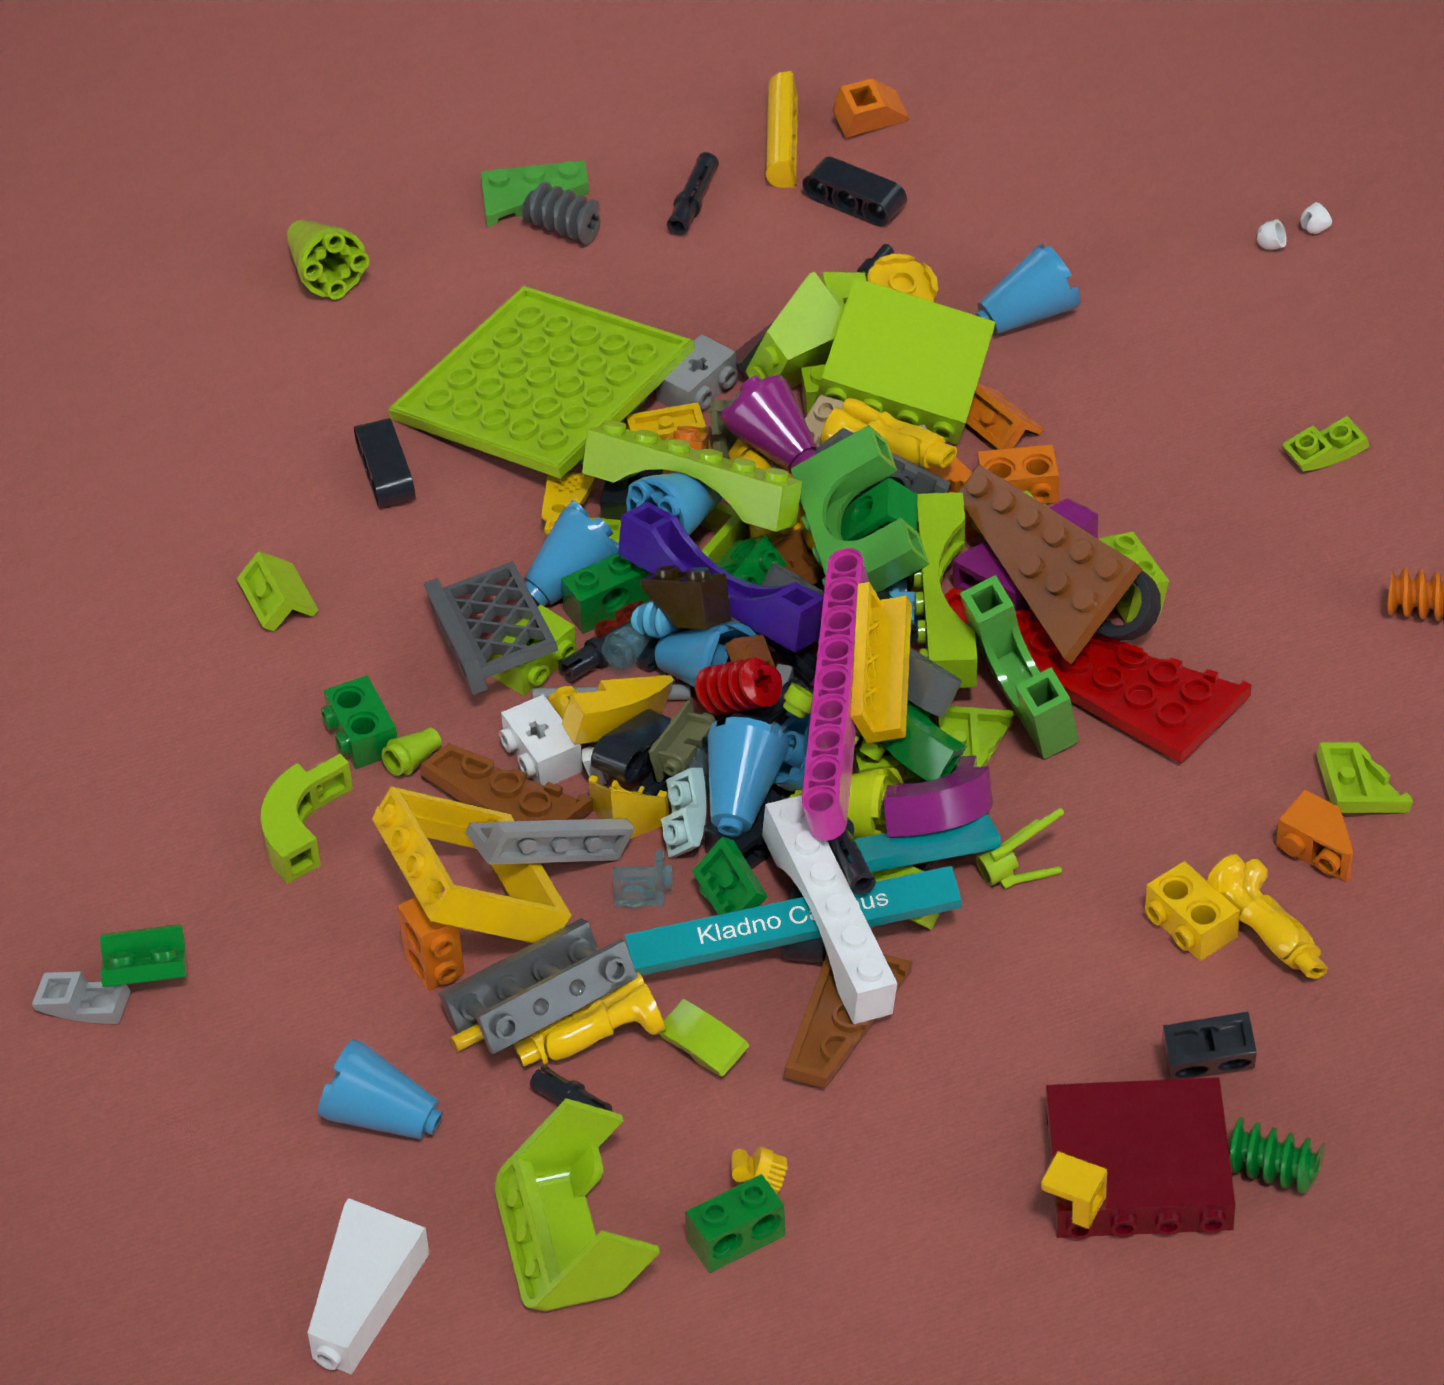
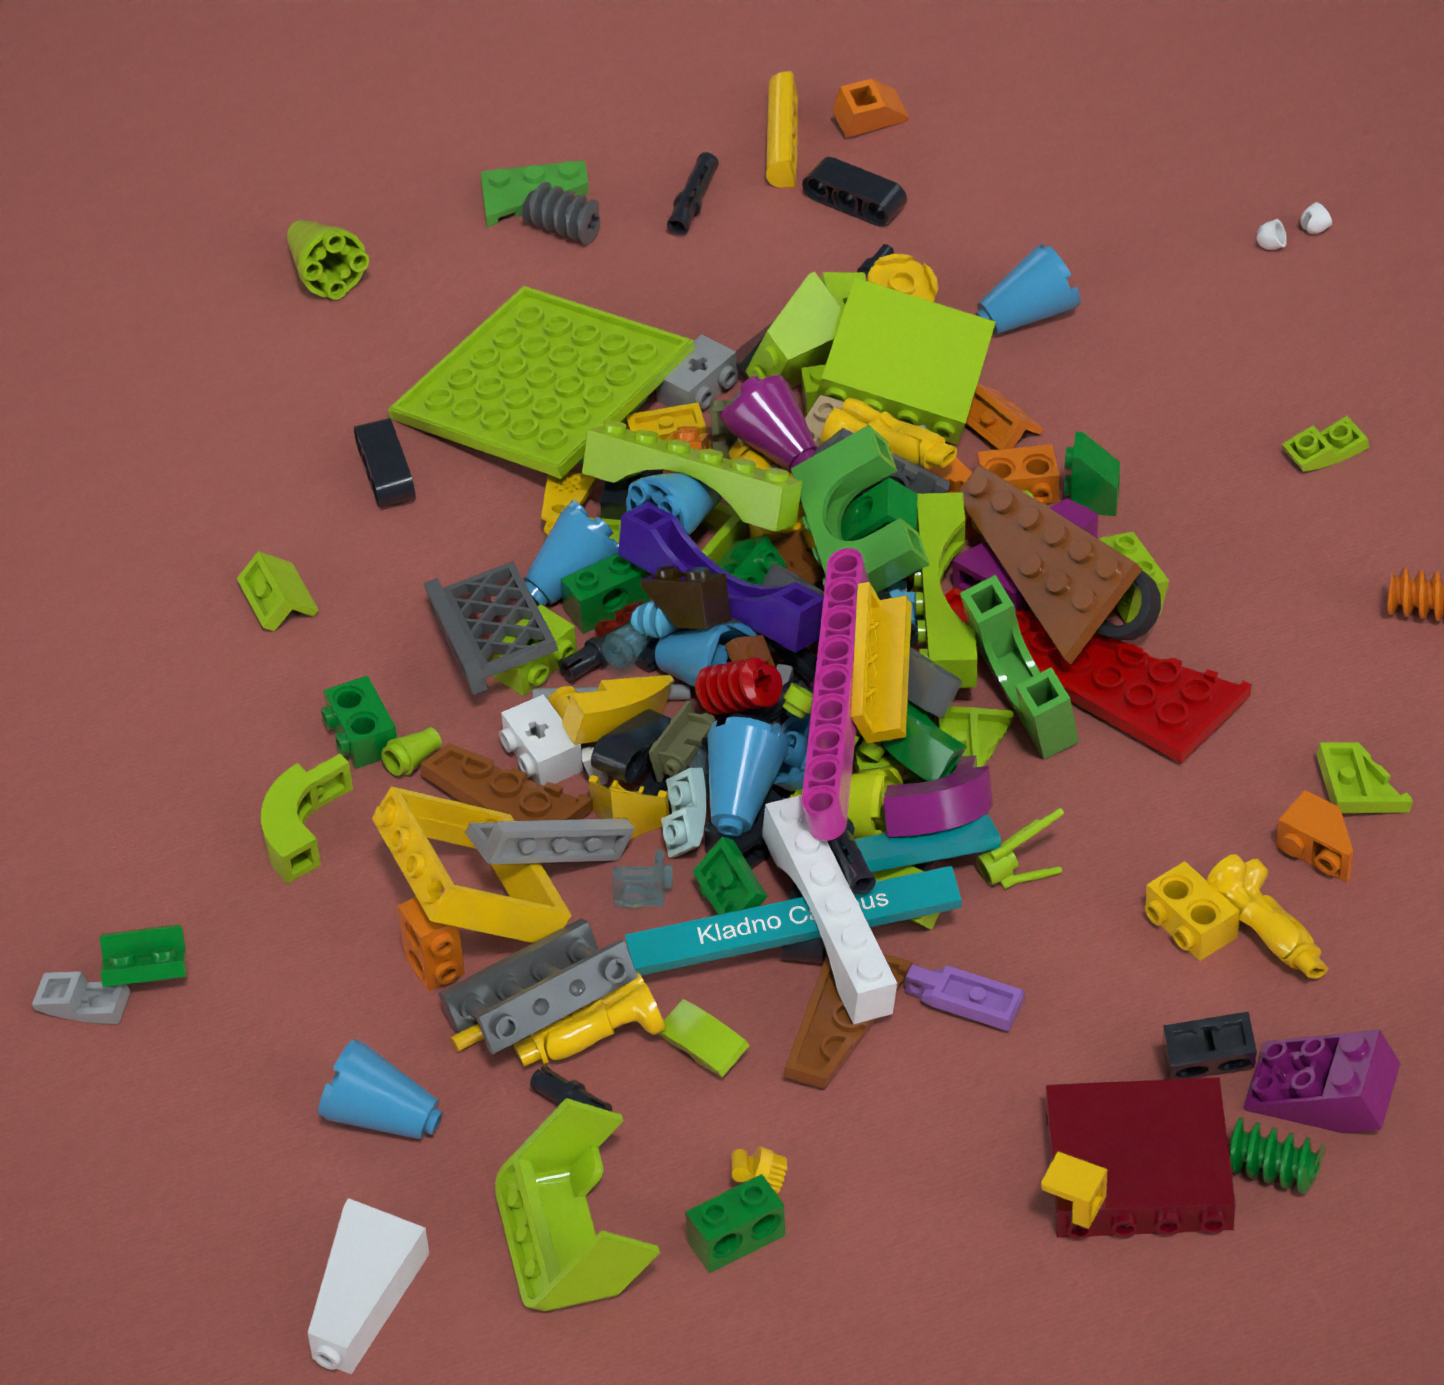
(966, 995): none -> medium lavender hinge
(1093, 476): none -> green slope
(1326, 1081): none -> magenta slope

